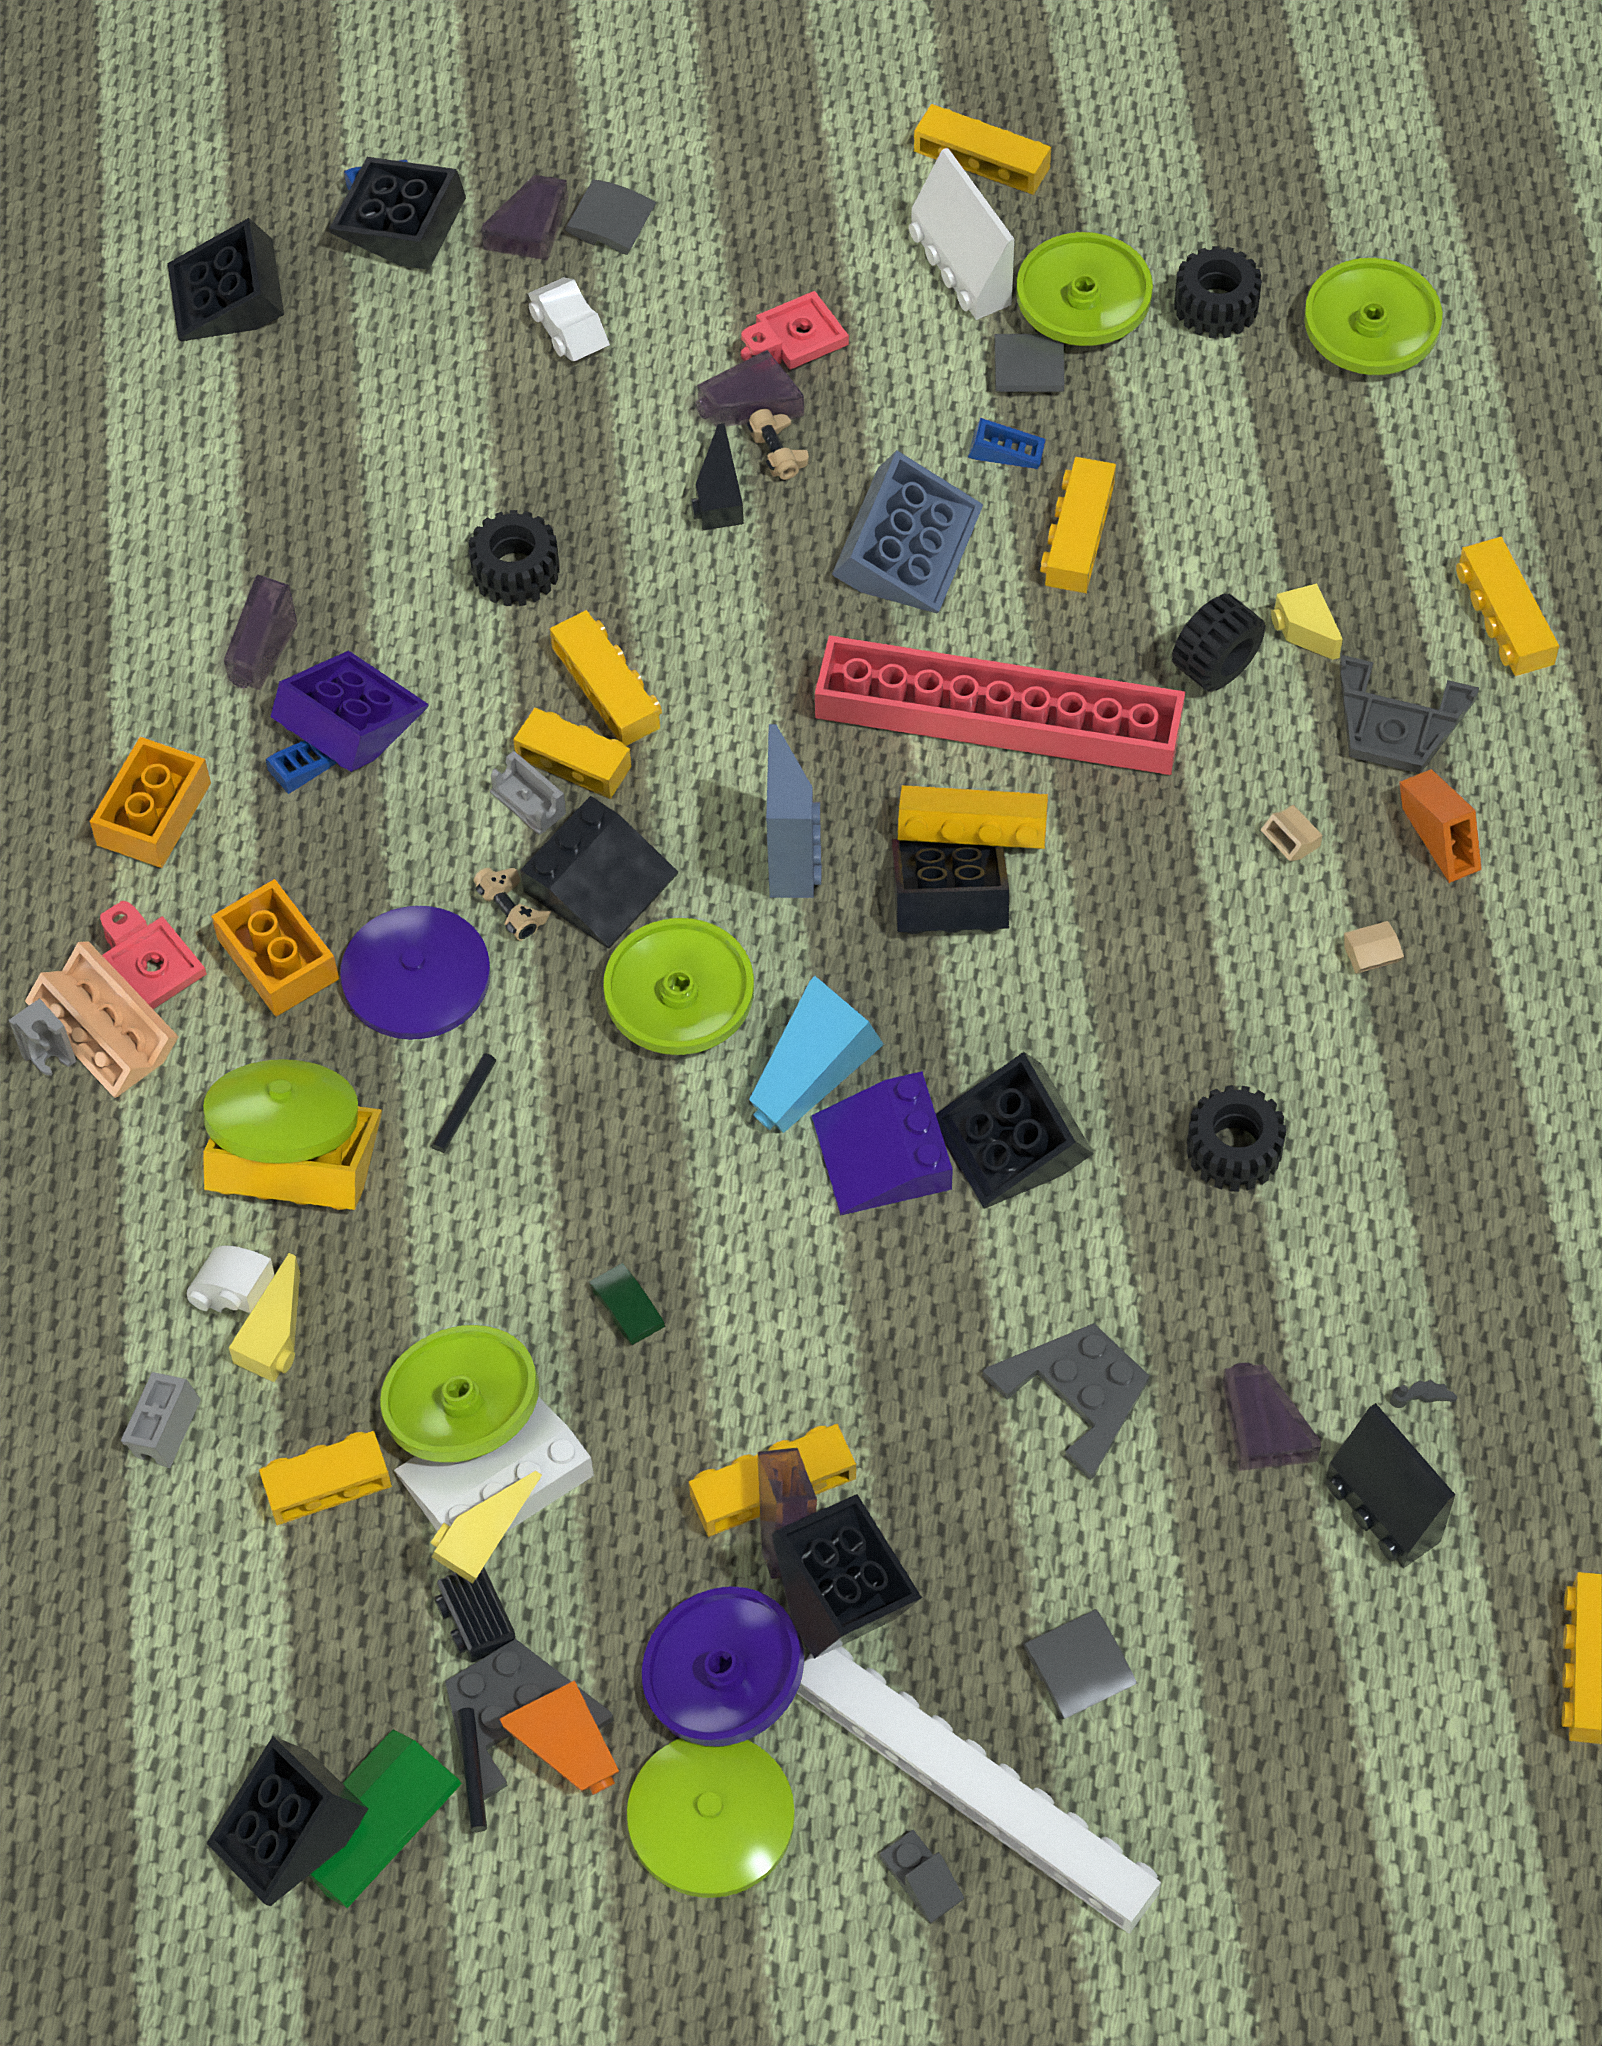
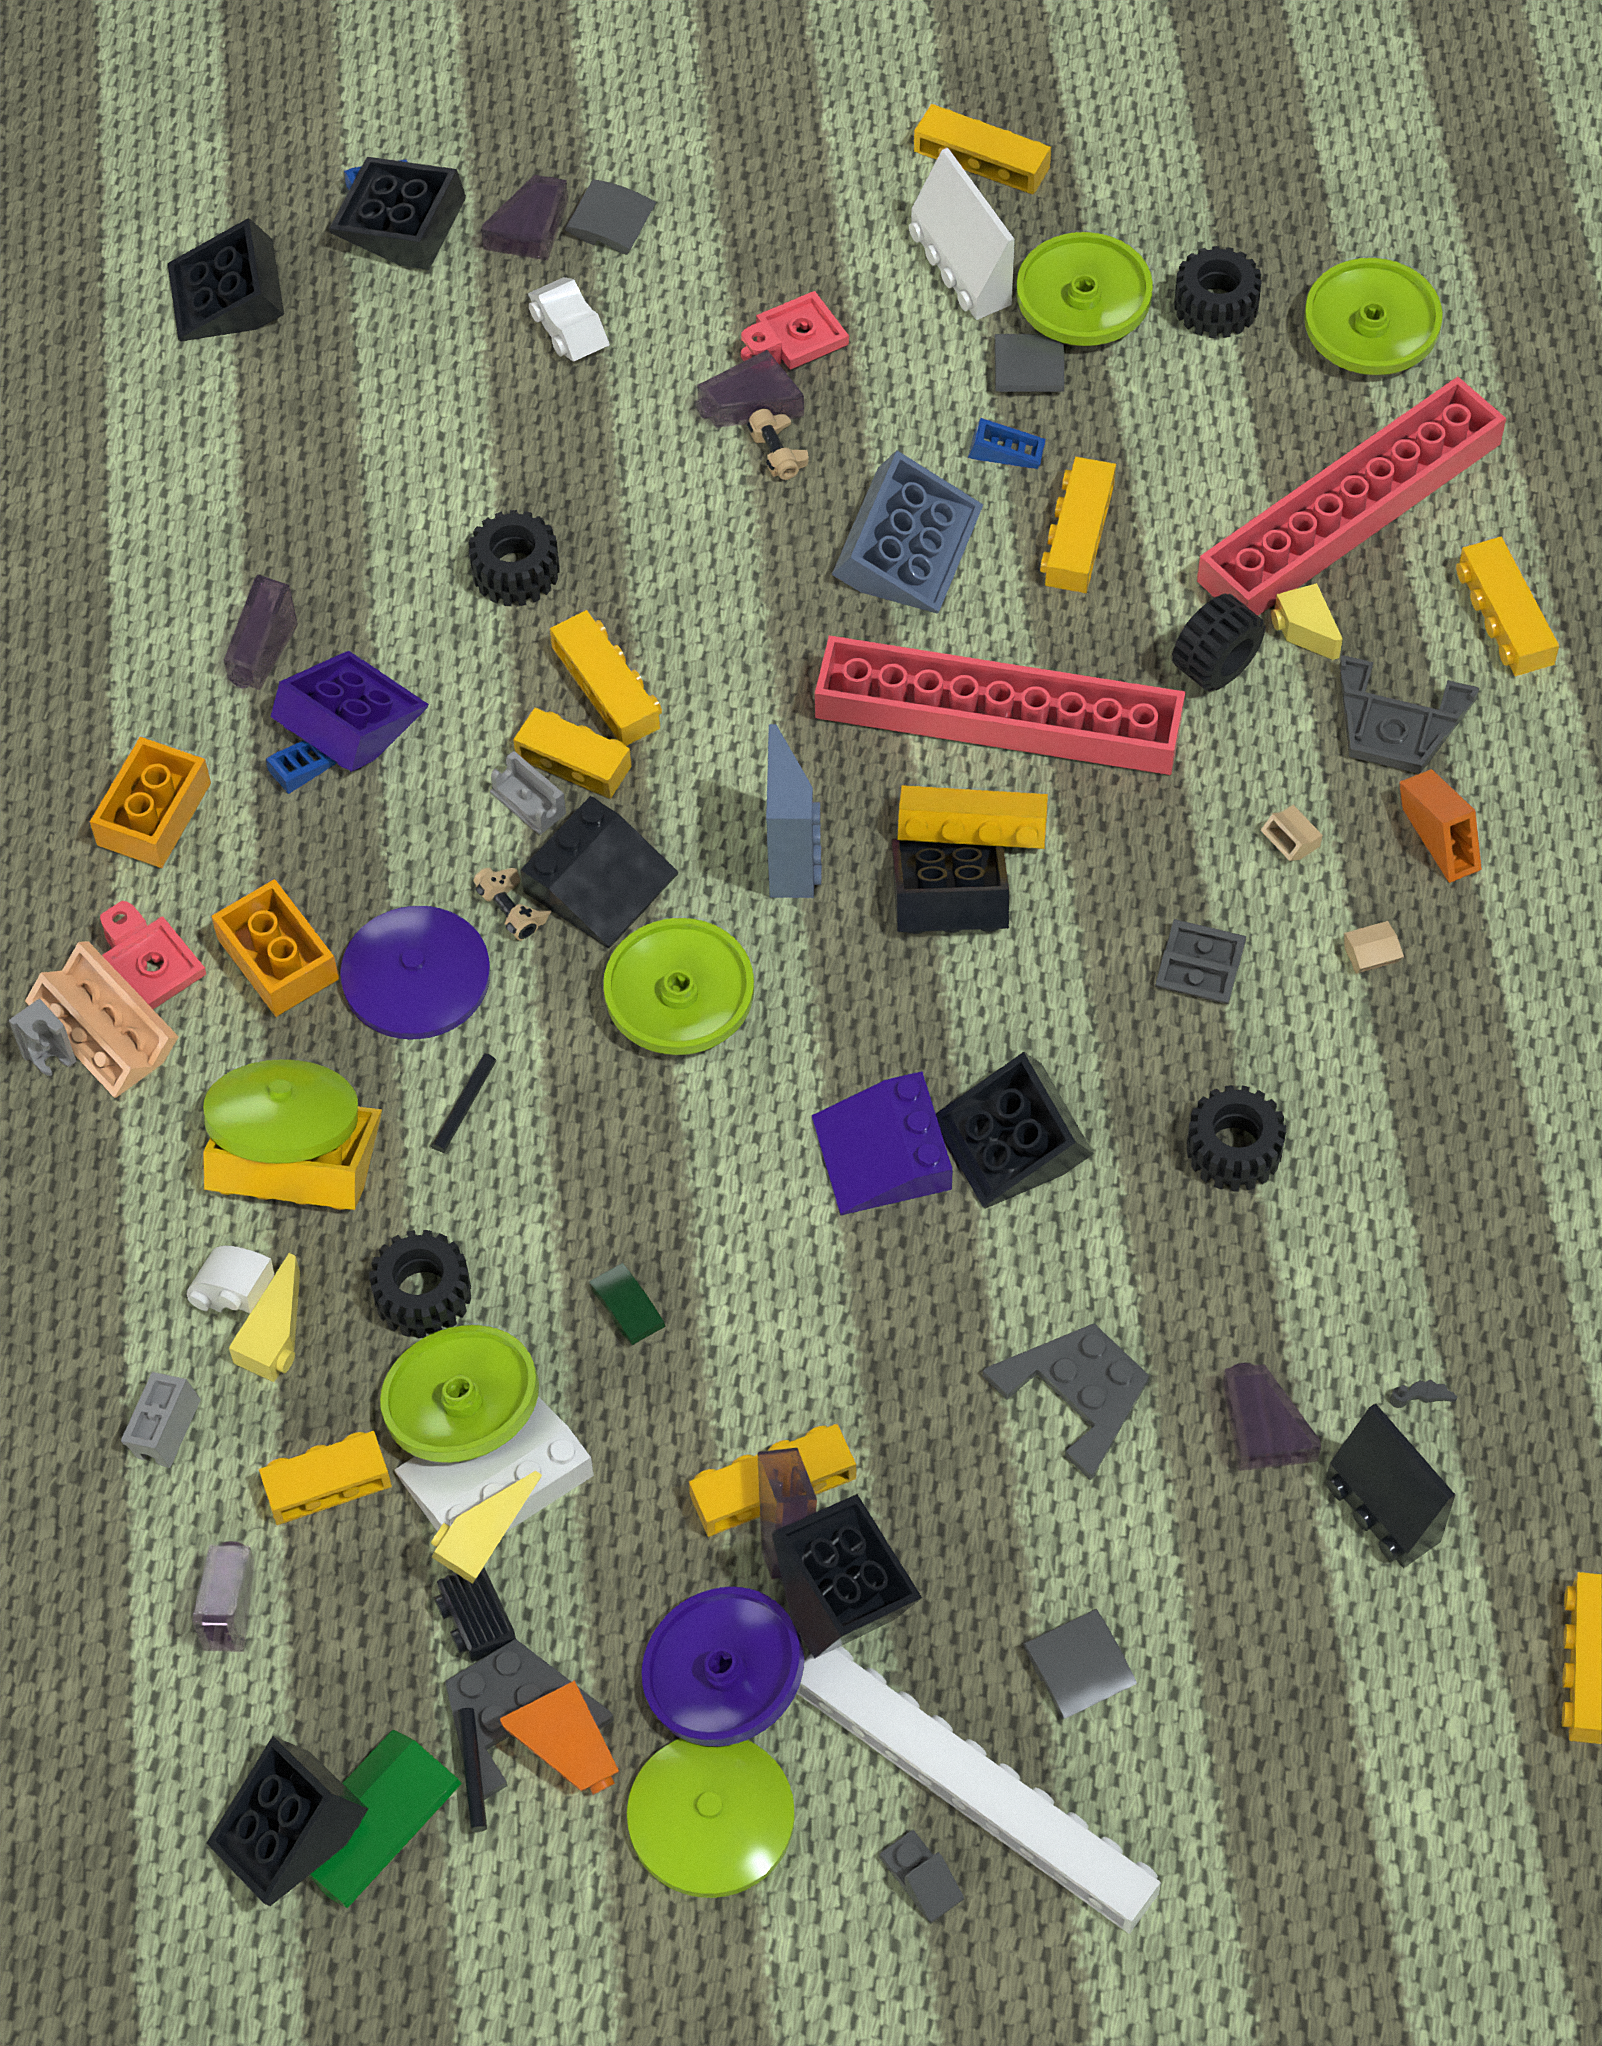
(224, 1597): none -> slope
(426, 1310): none -> black tyre
(717, 488): black slope -> none
(812, 1057): medium azure slope -> none
(1201, 961): none -> dark grey slope
(1353, 497): none -> coral brick

